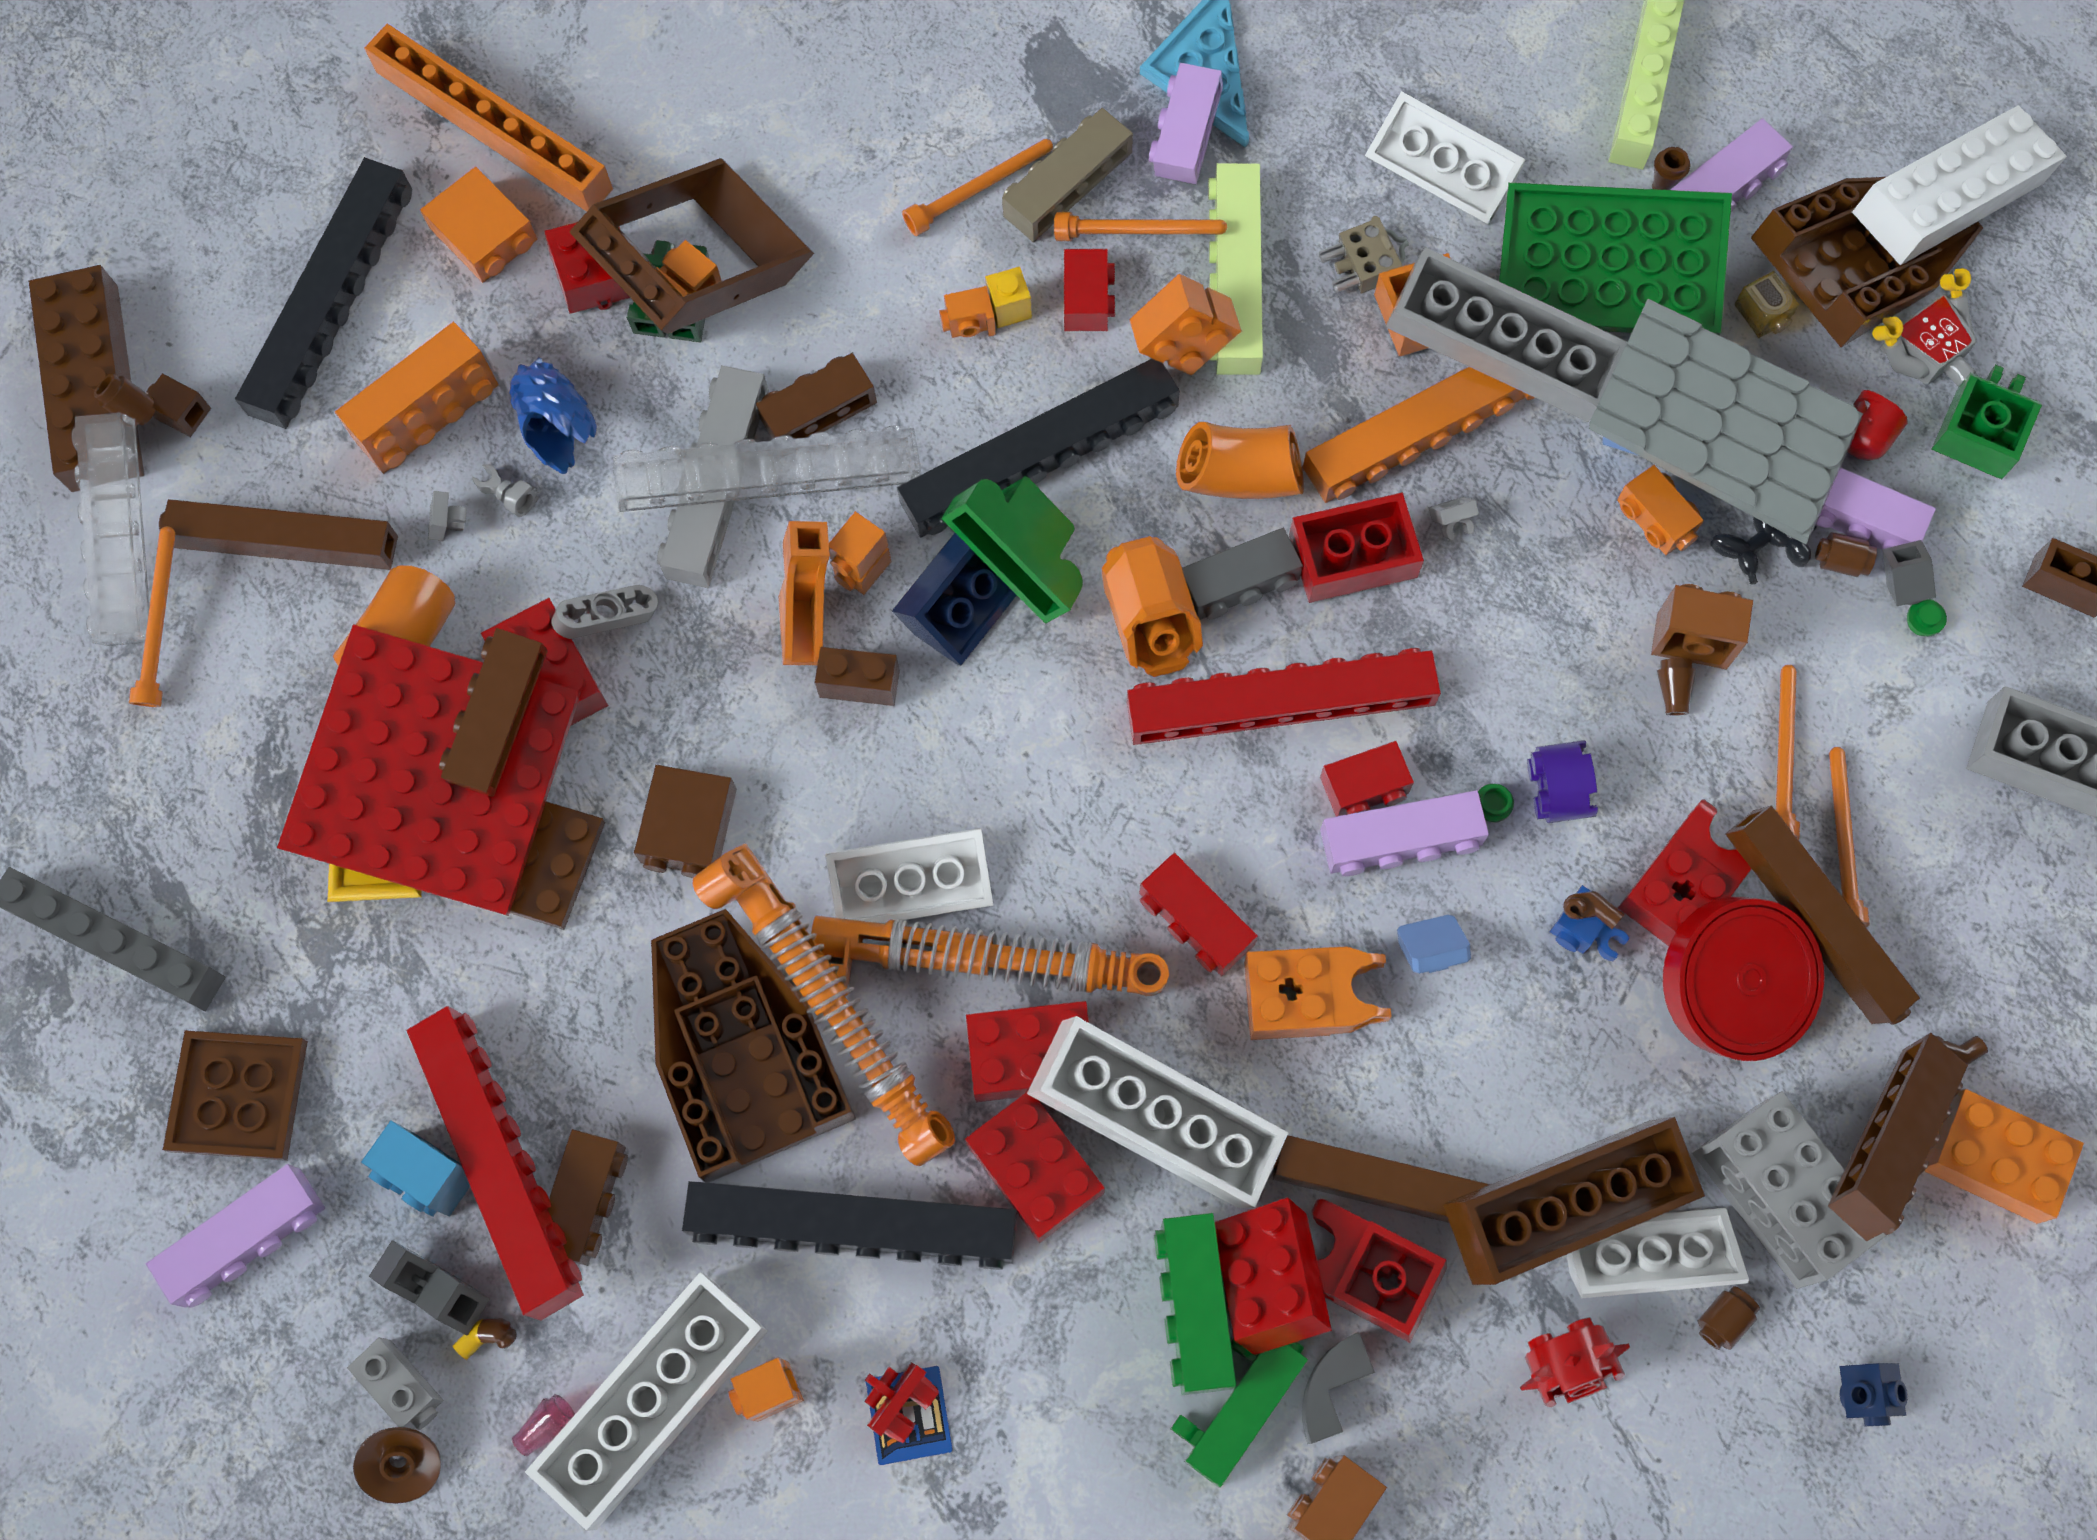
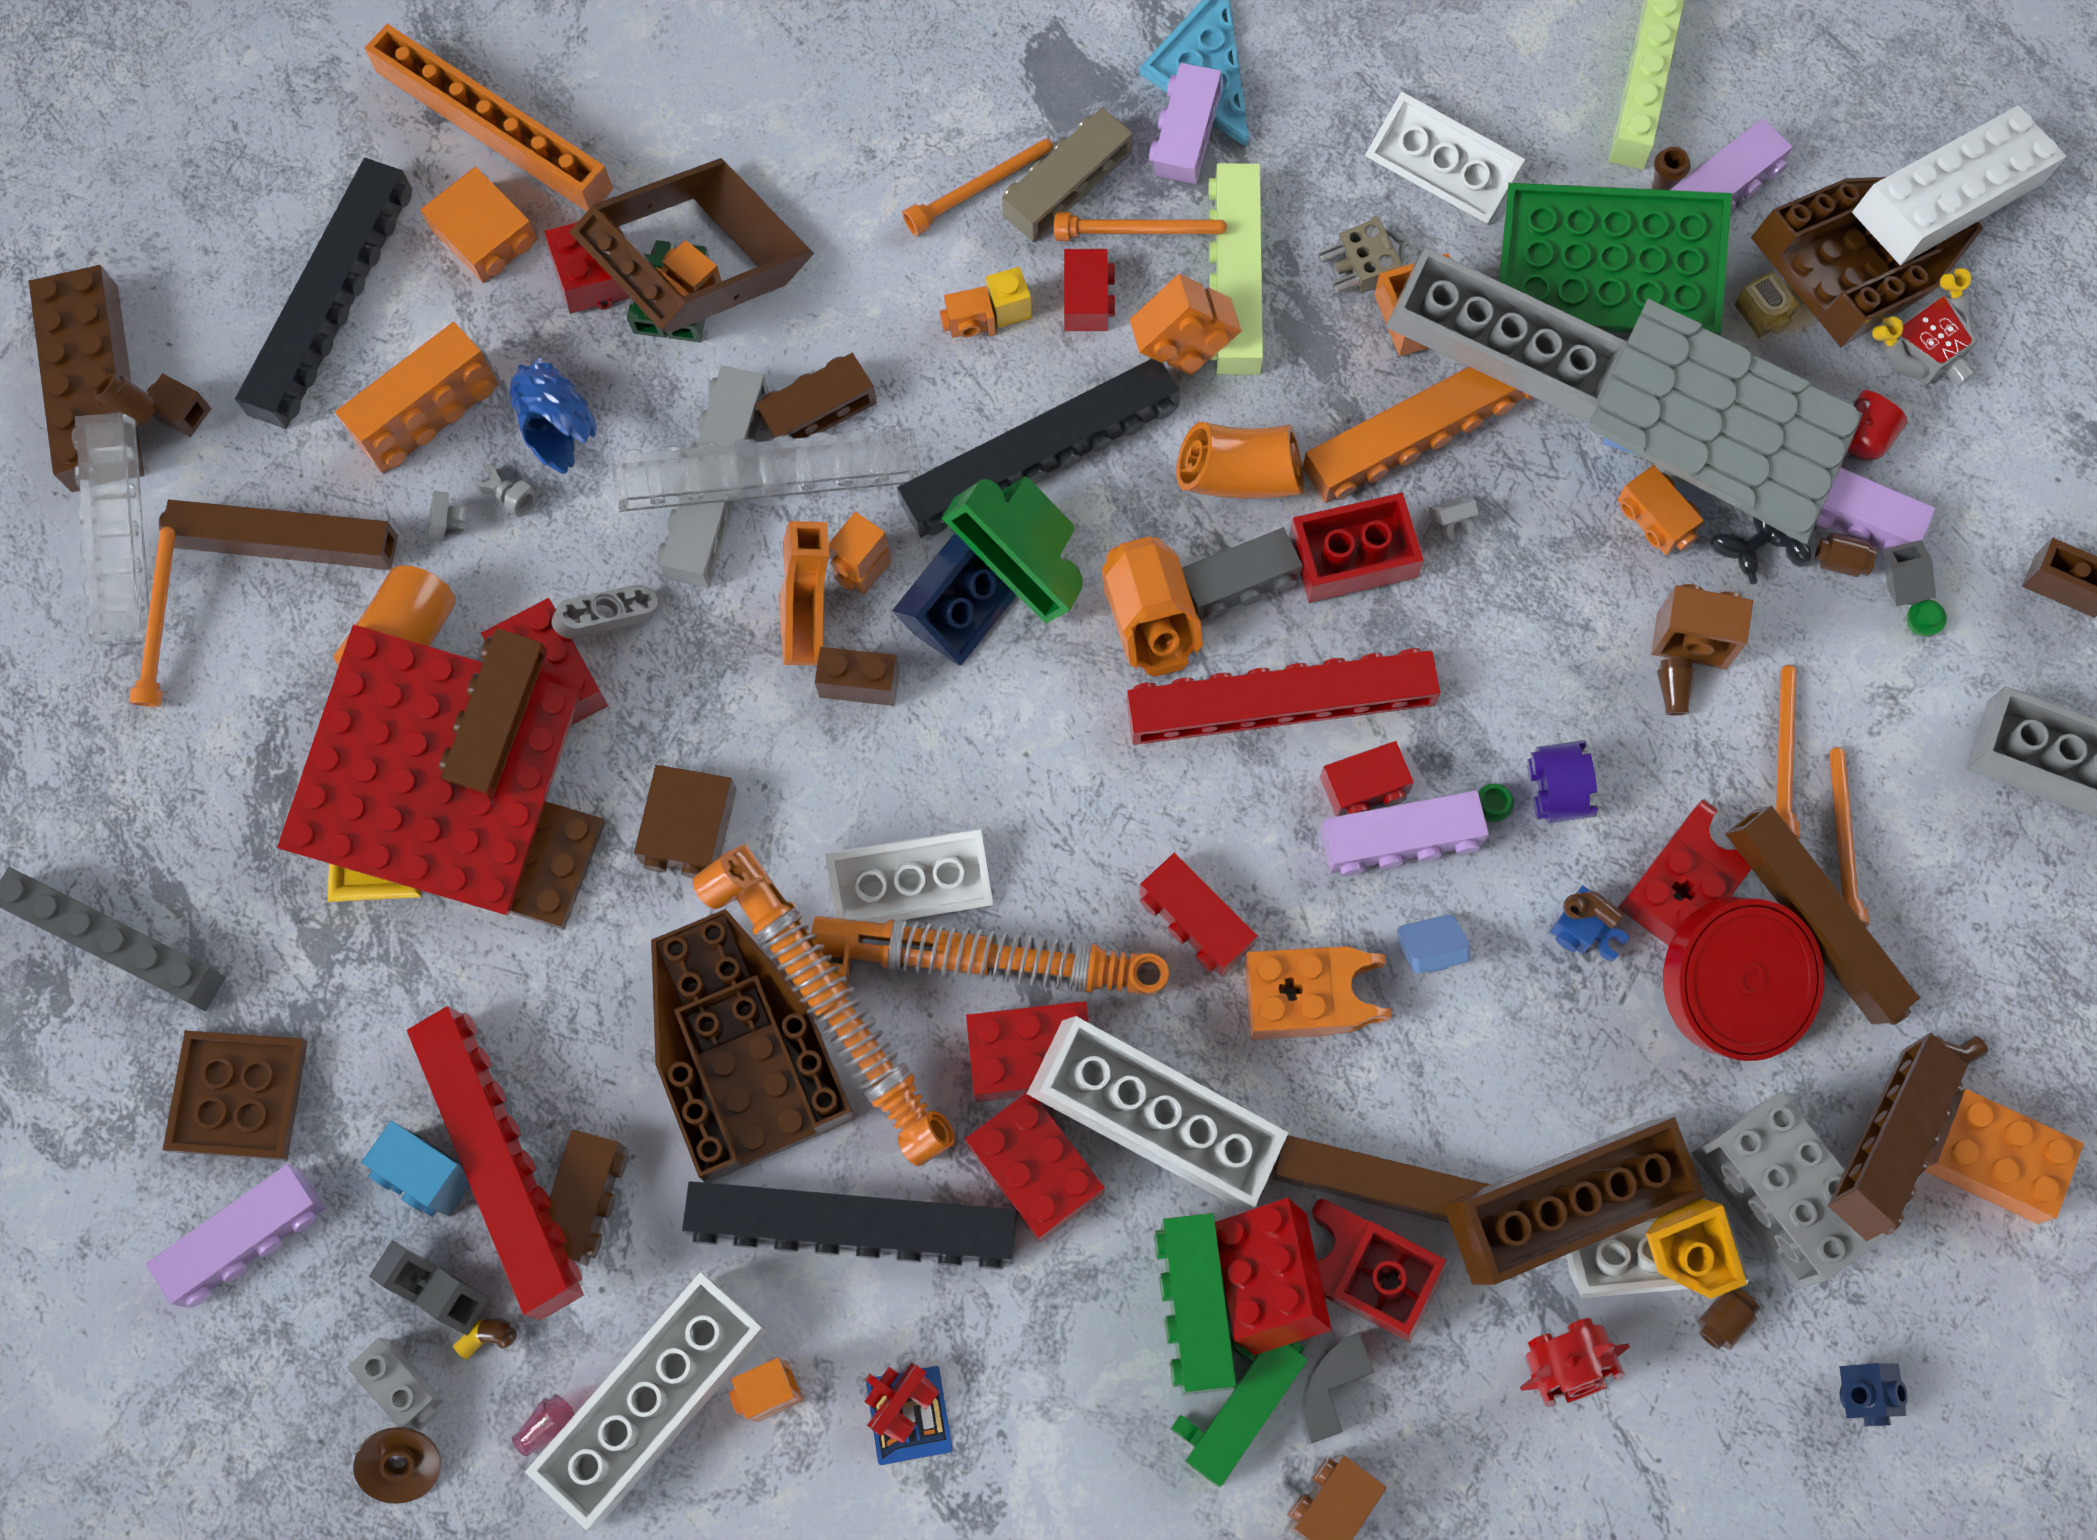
(1697, 1248): none -> light orange slope
(1988, 423): green hinge -> none

